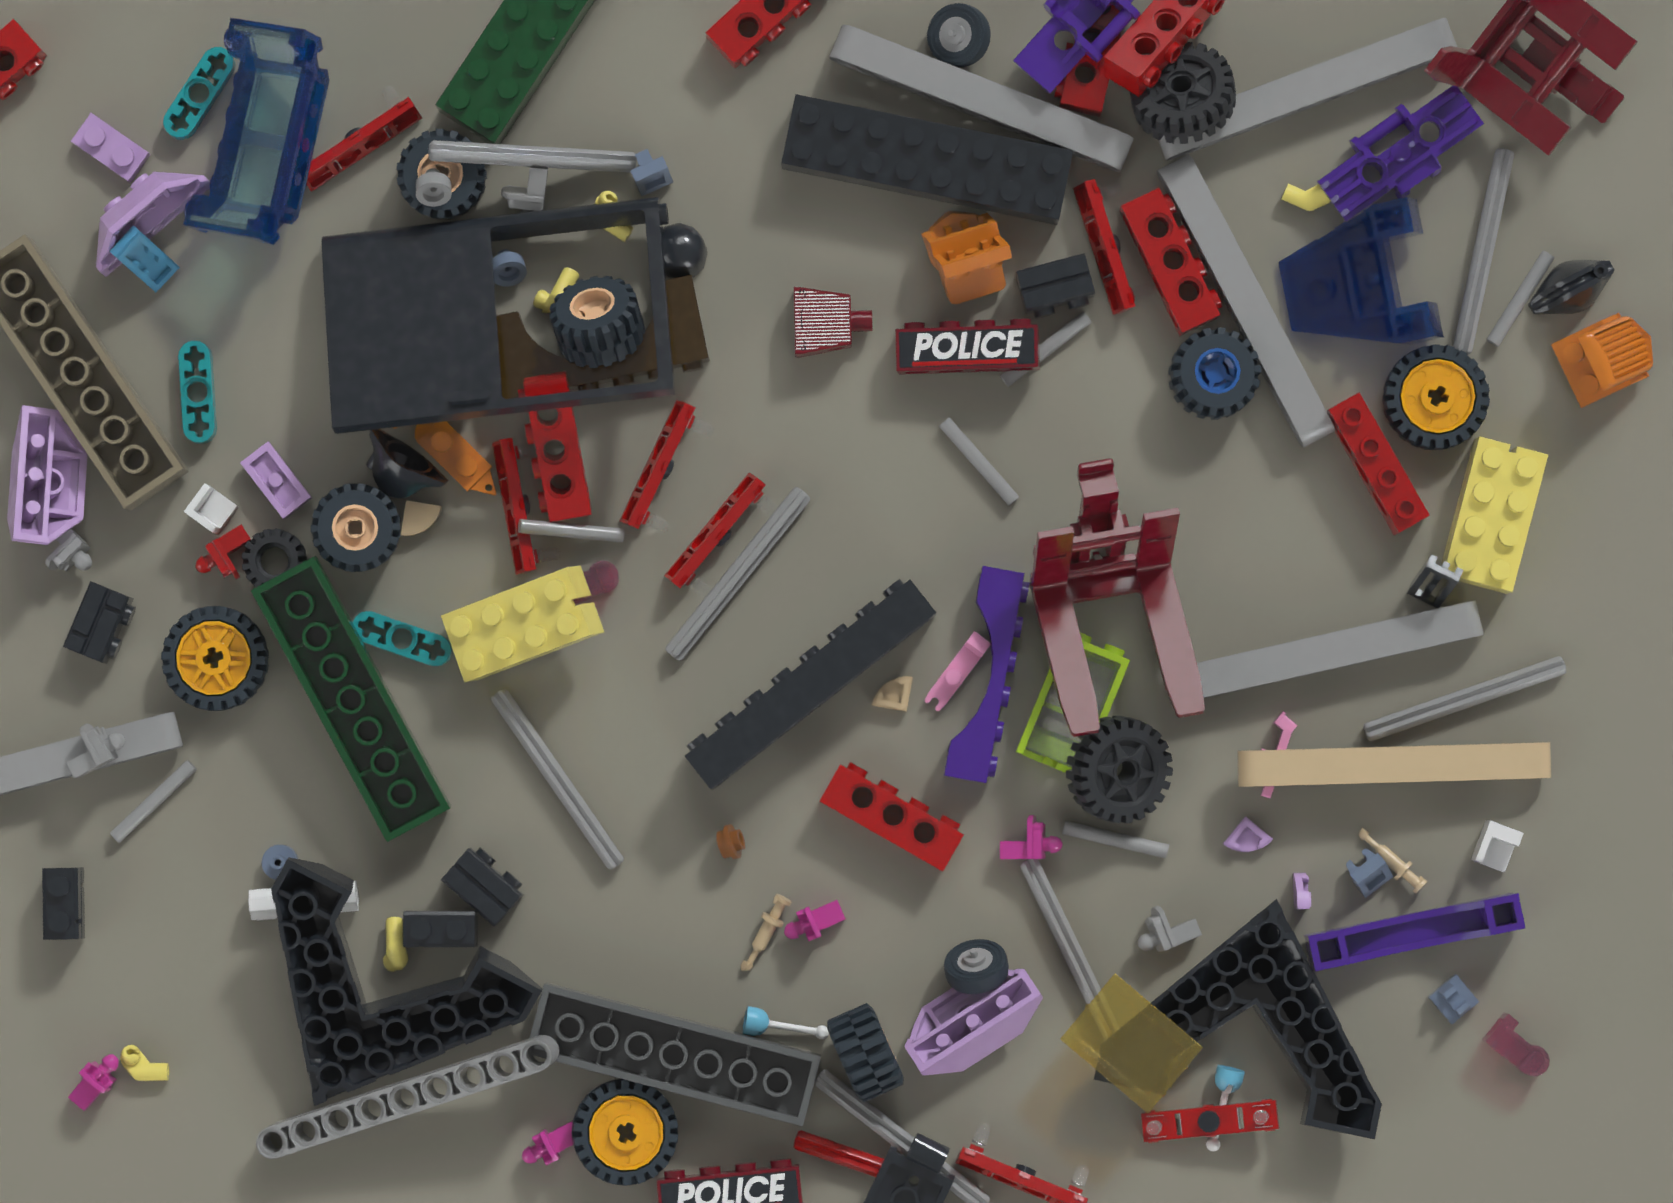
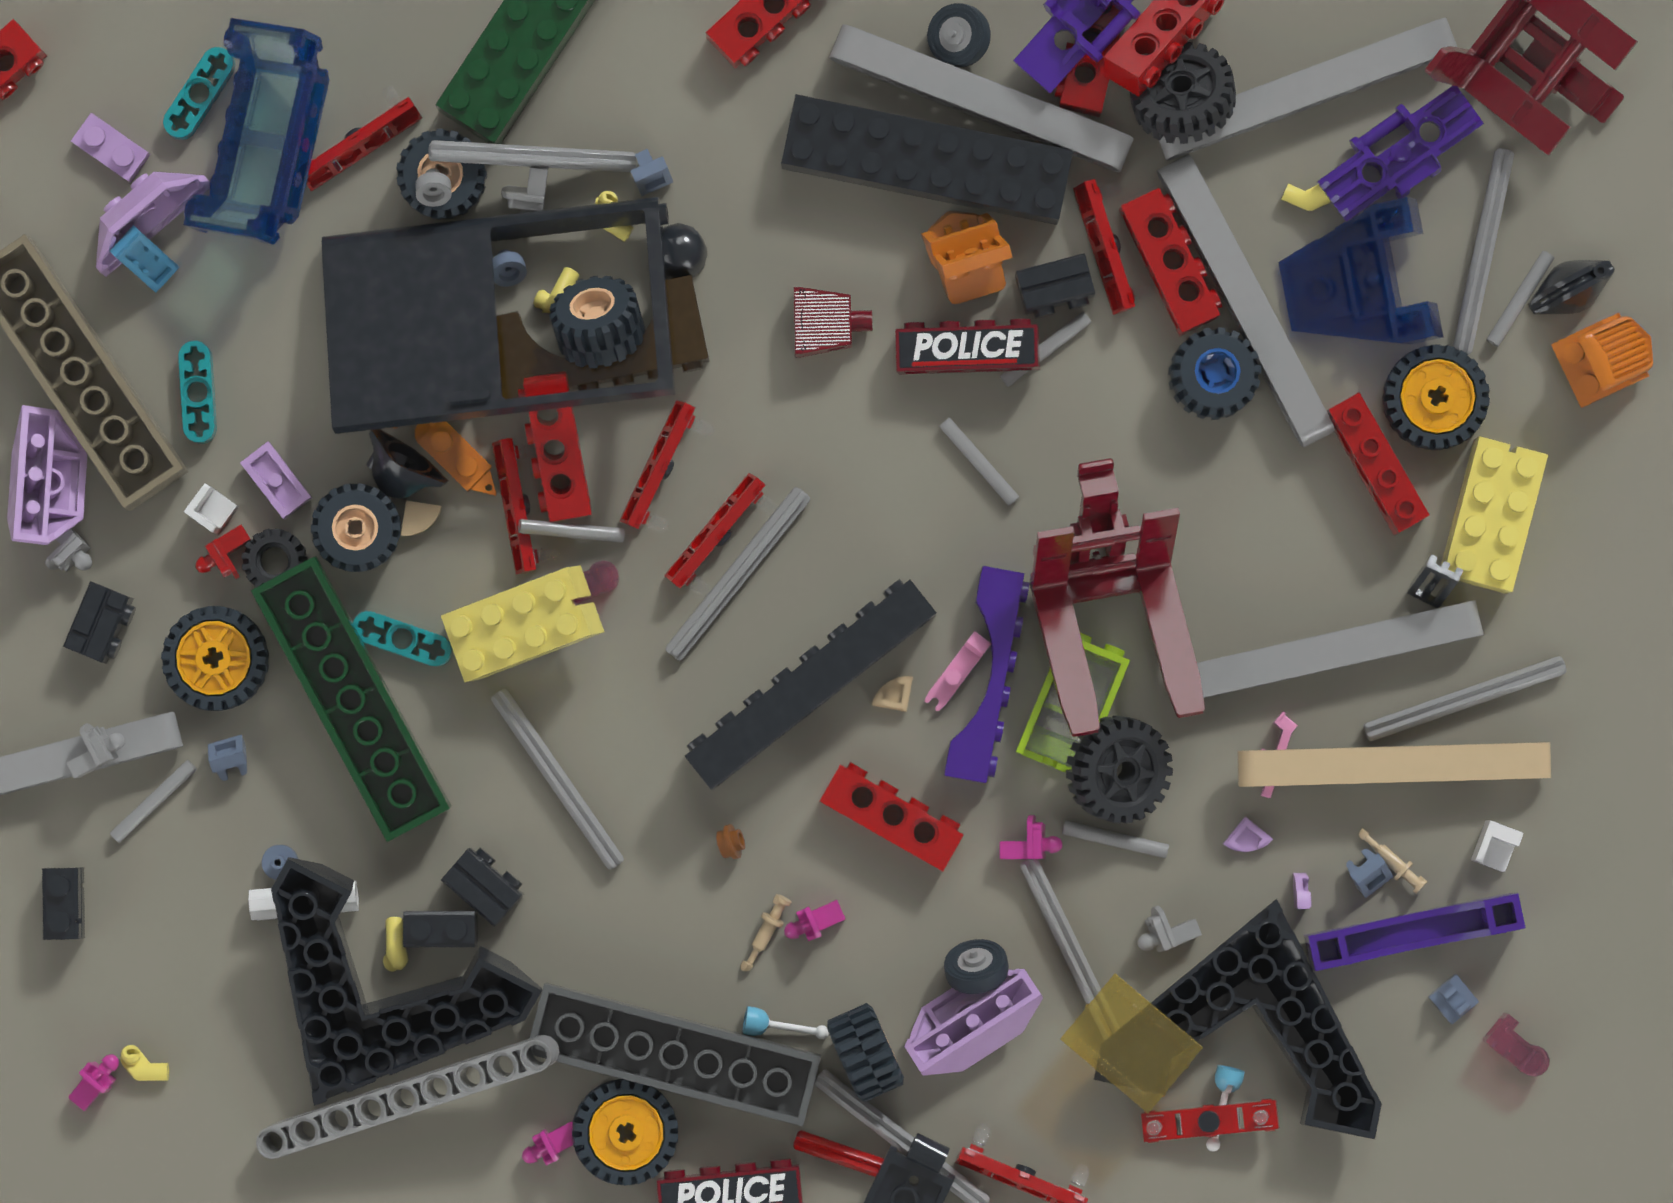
(227, 754): none -> sand blue tile

